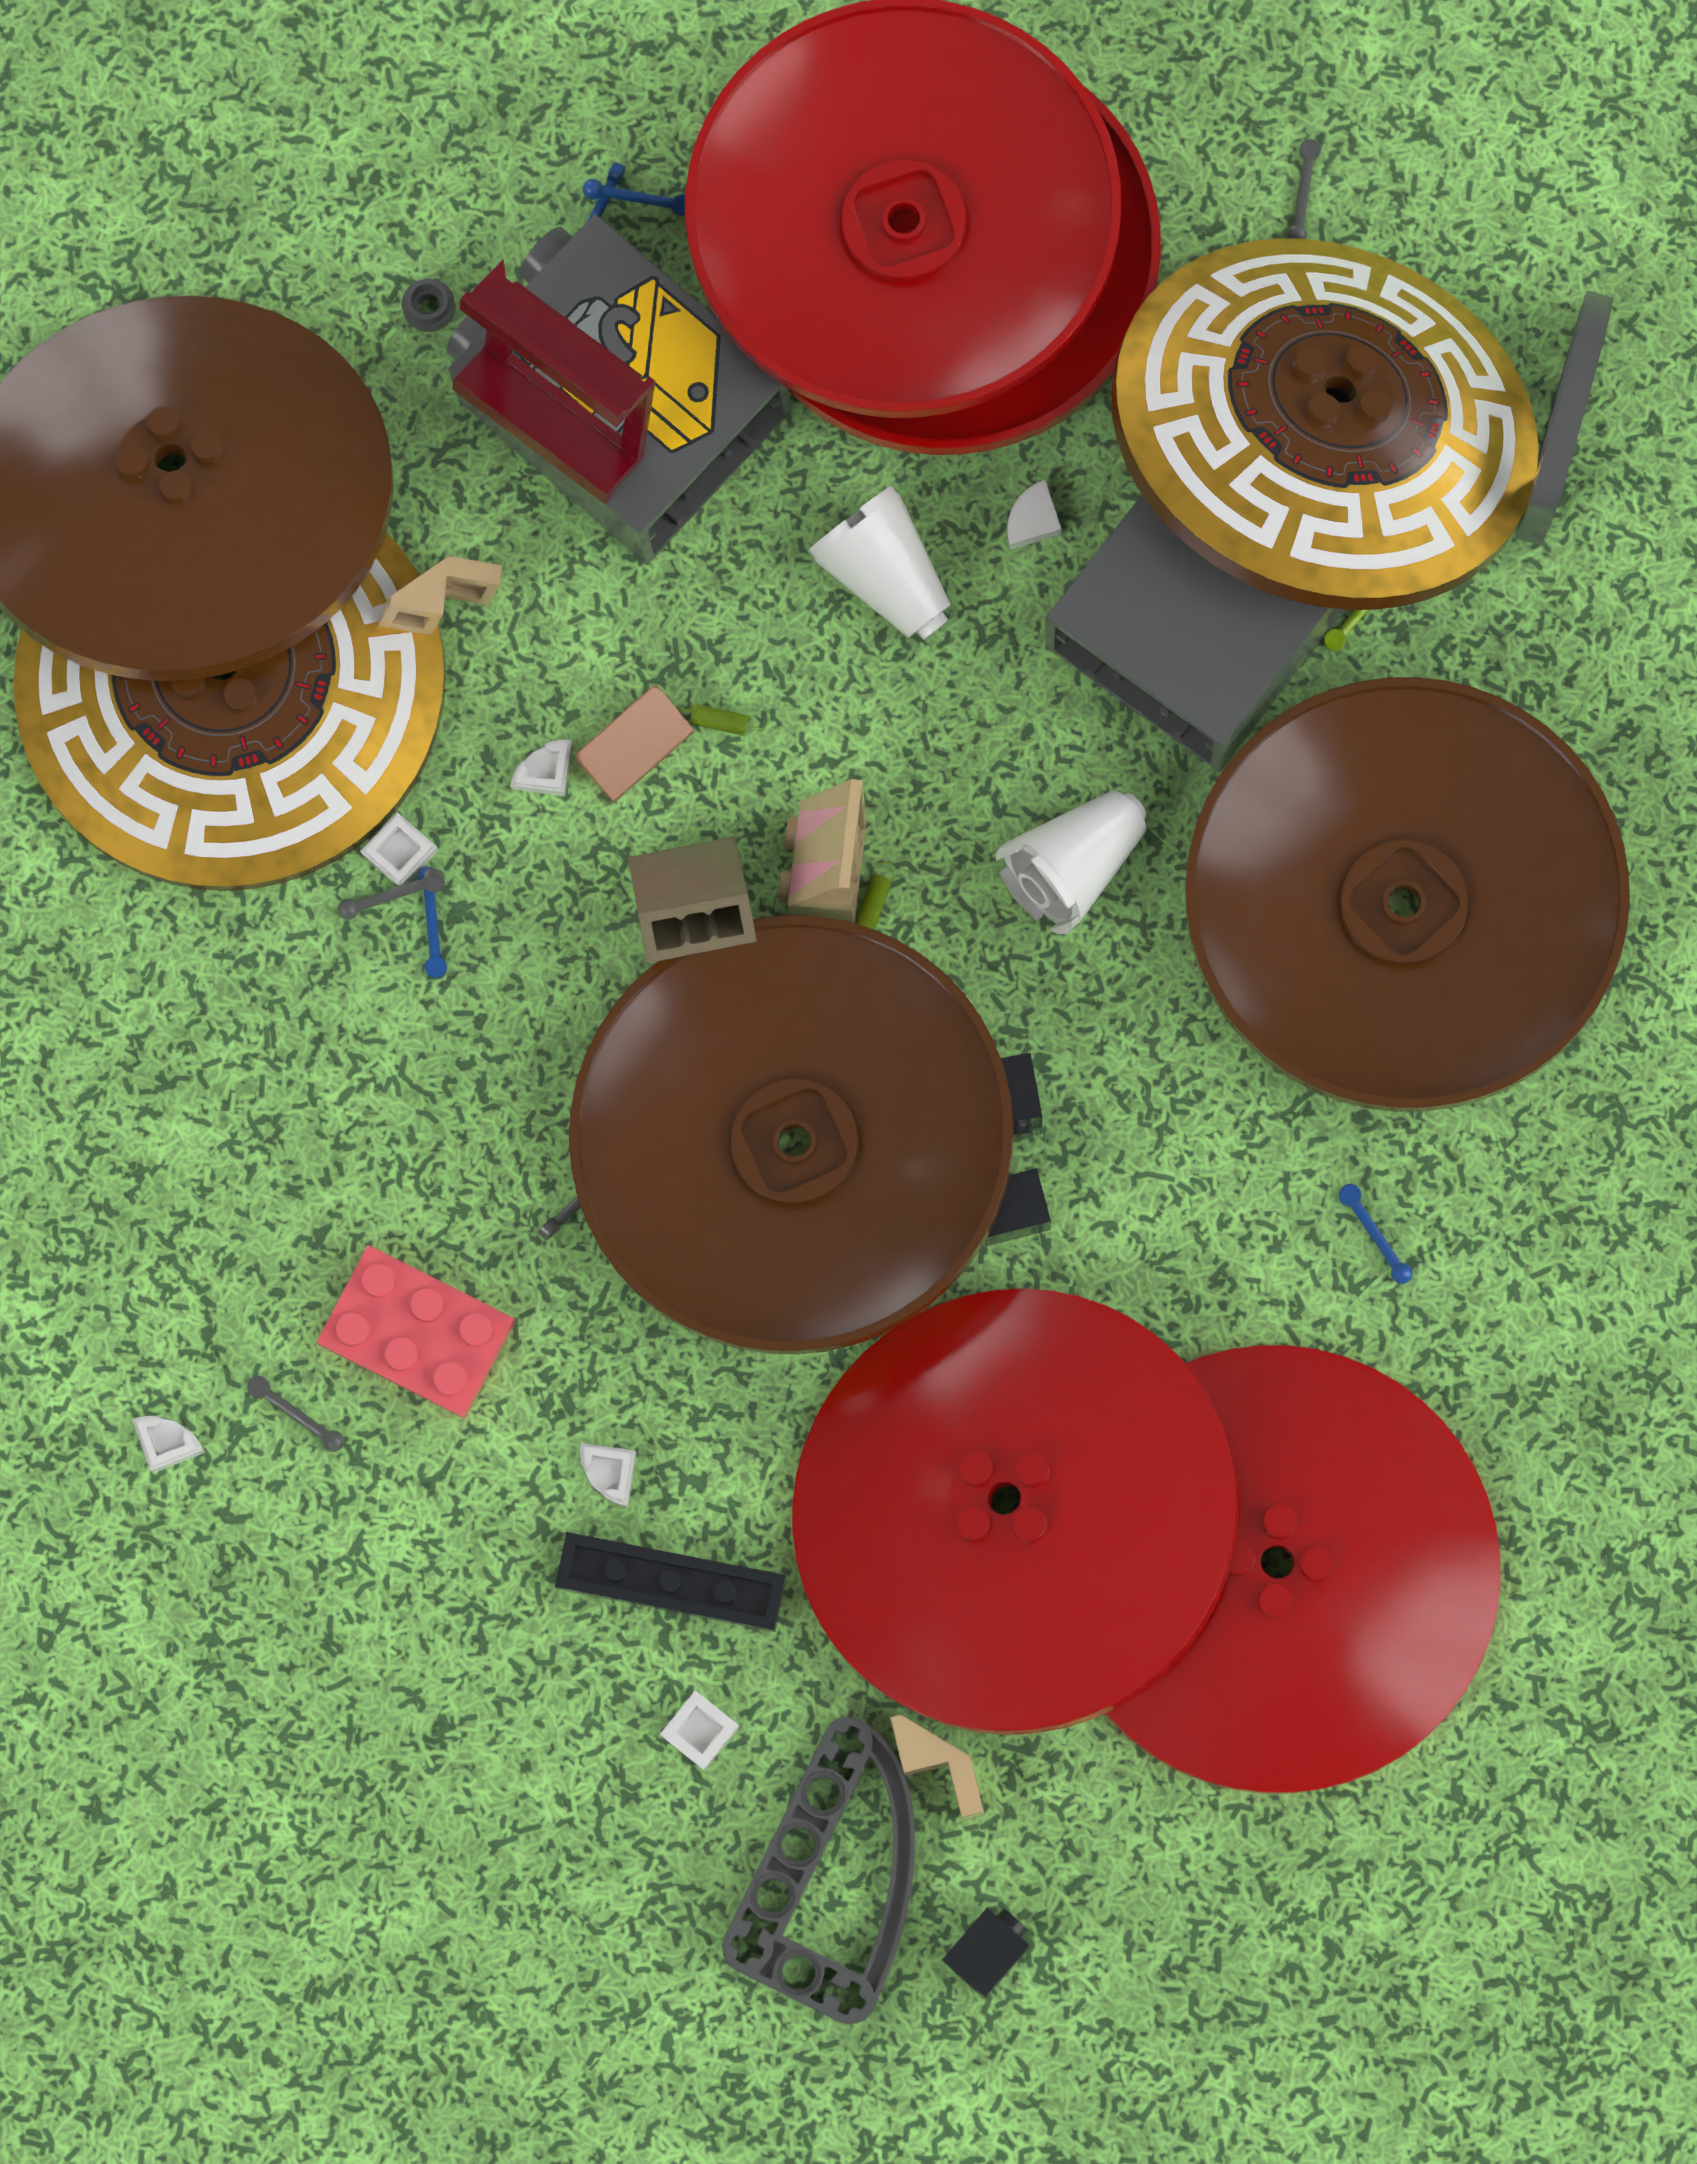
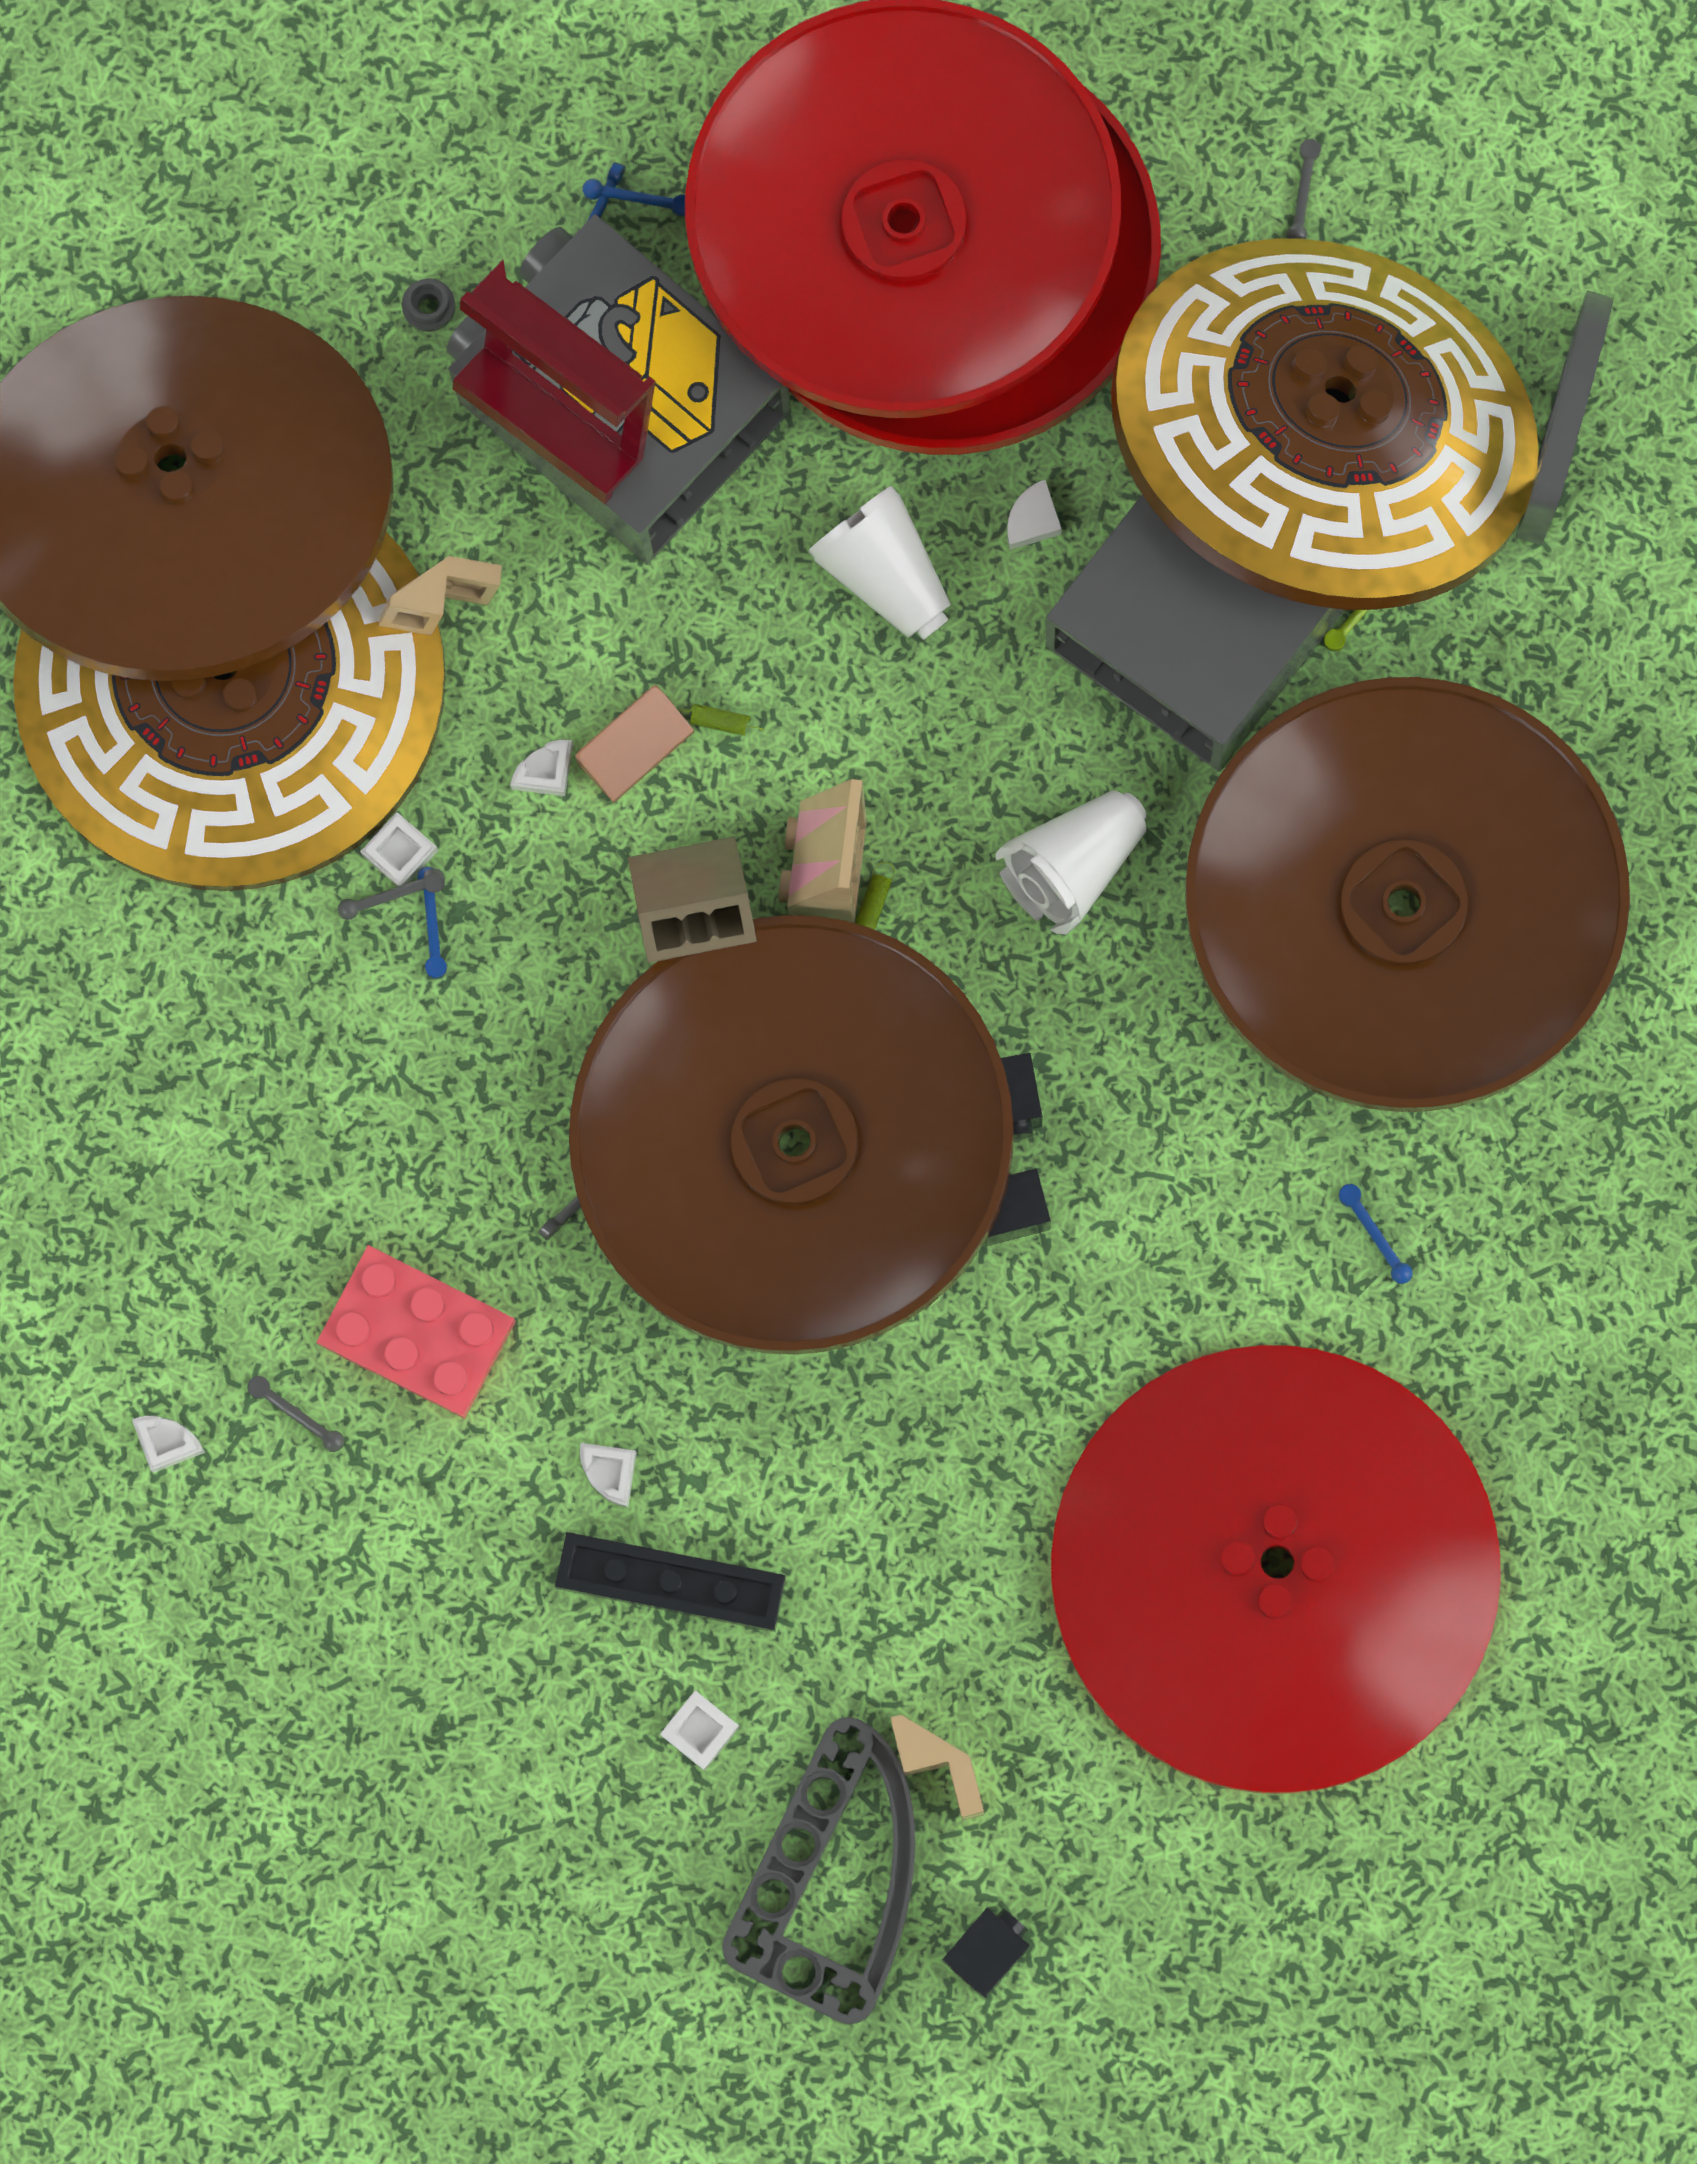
(1073, 1592): red dish -> none

